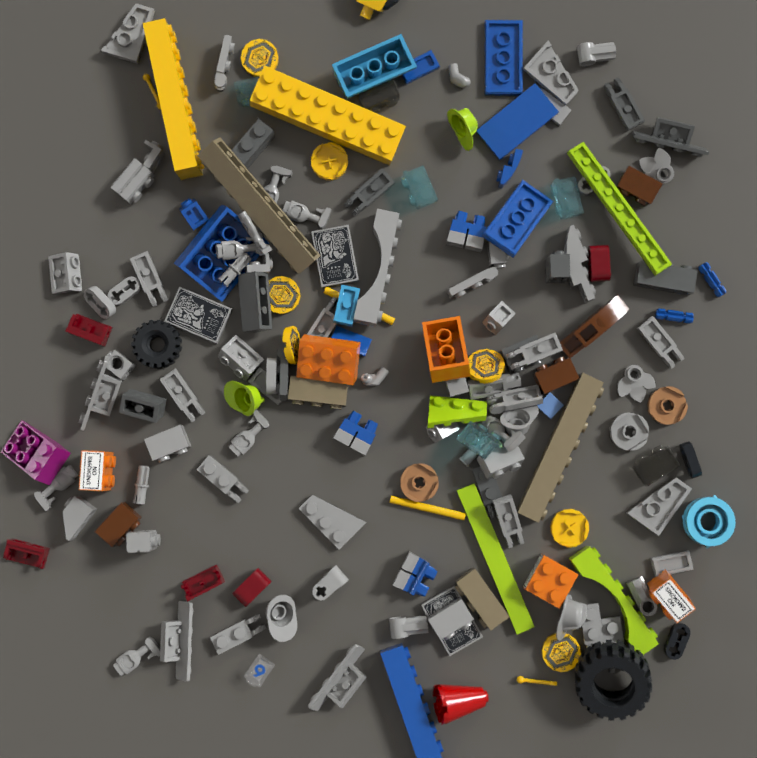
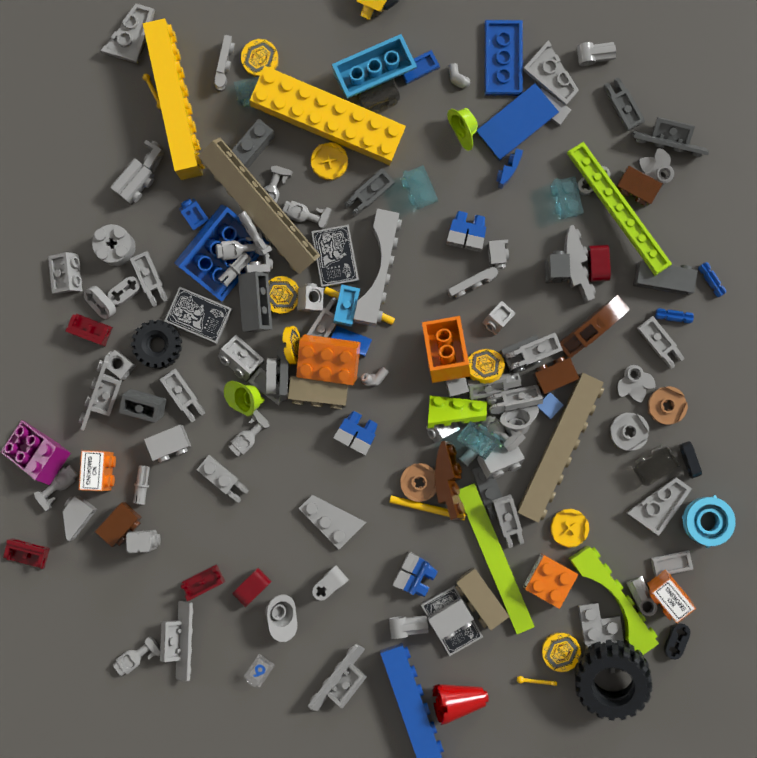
(104, 239): none -> light grey brick
(235, 634): light grey hinge -> none
(304, 303): none -> light grey brick
(446, 473): none -> reddish brown slope
(517, 218): blue tile -> none
(572, 617): light grey piece -> none

